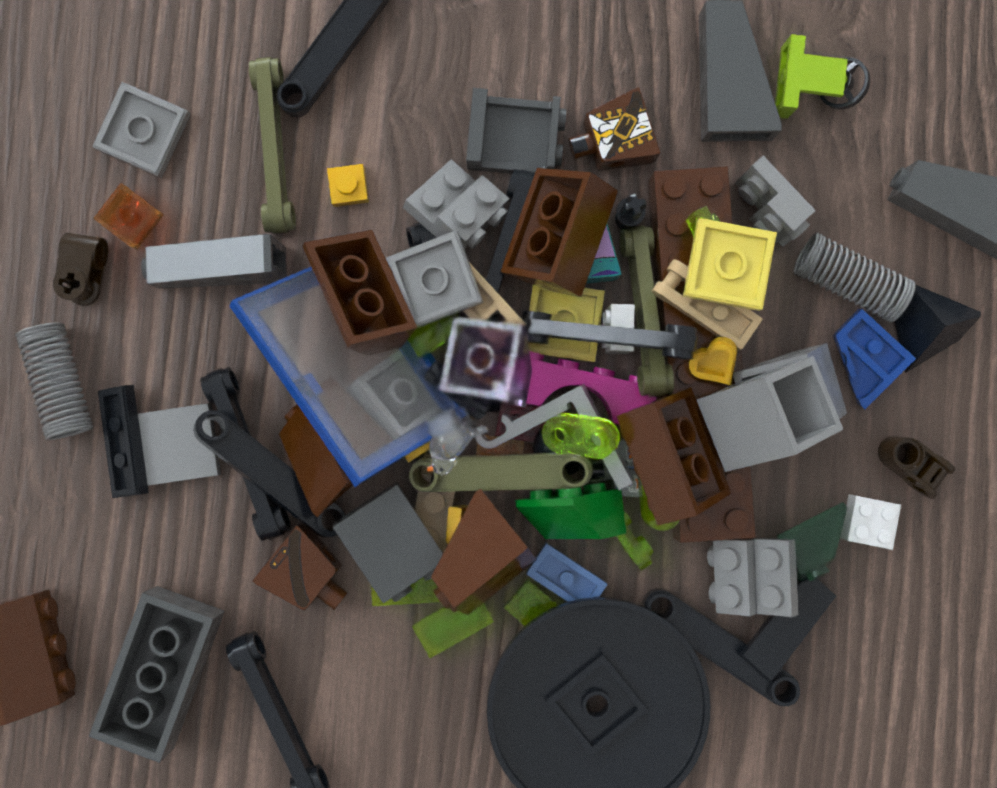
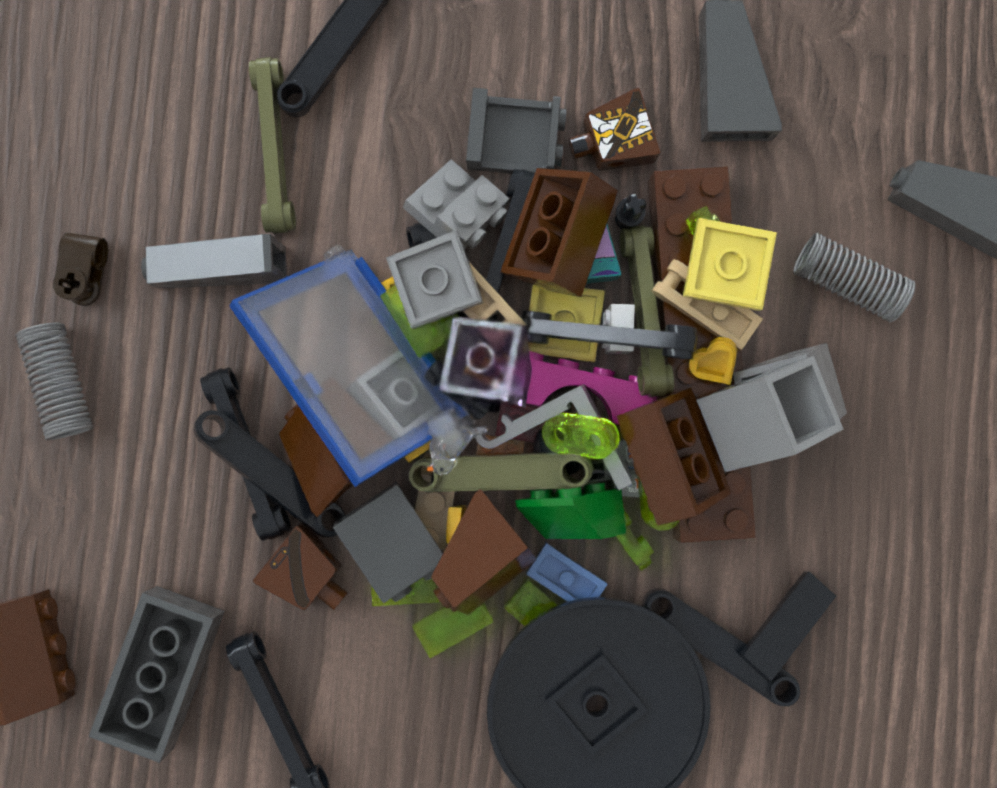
(123, 441): black tile -> none
(128, 216): clear orange piece -> none
(141, 130): light grey tile -> none
(171, 447): light grey tile -> none
(348, 185): yellow plate -> none
(361, 292): reddish brown slope -> none
(754, 576): light grey plate -> none
(779, 203): light grey plate -> none
(814, 75): lime piece -> none
(817, 542): clear green slope -> none
(869, 356): blue wing -> none
(870, 522): white piece -> none
(920, 467): dark brown piece -> none
(932, 324): black slope -> none

